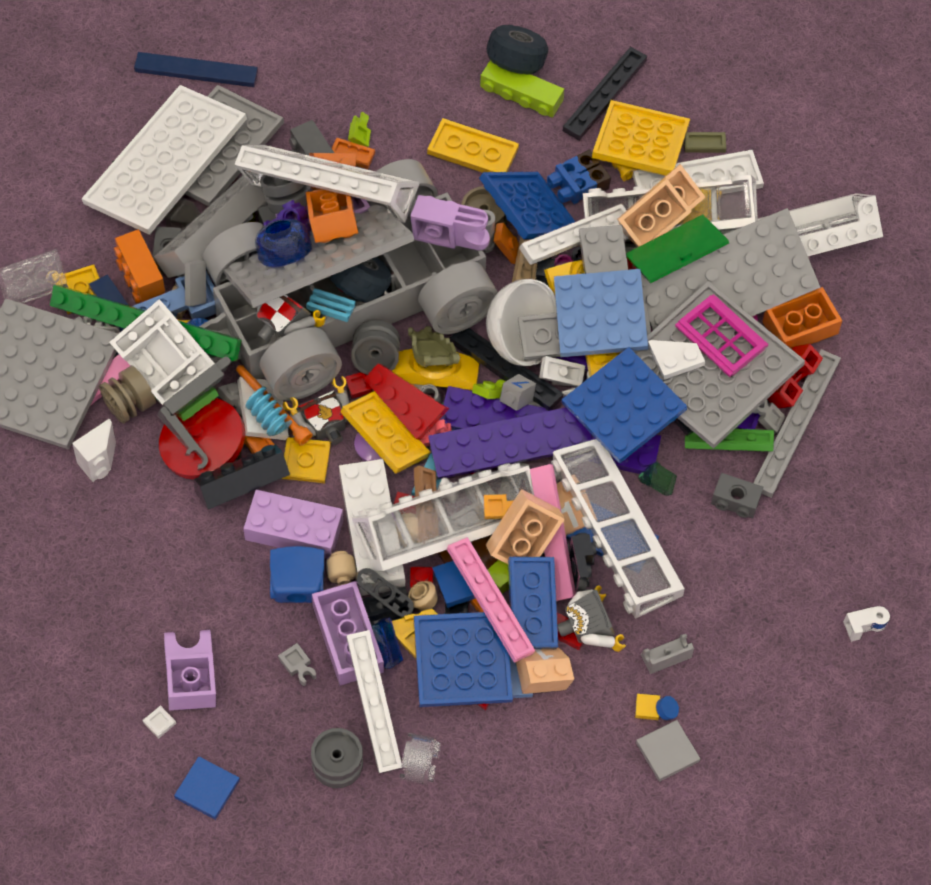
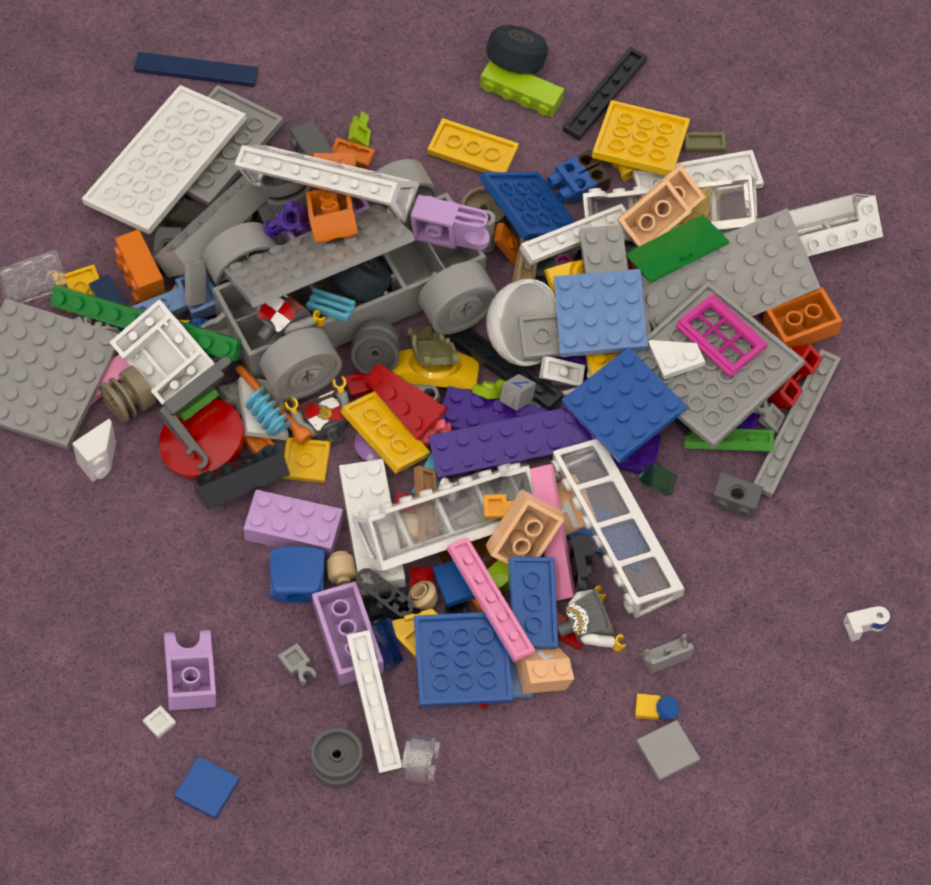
(283, 242): clear blue piece -> none

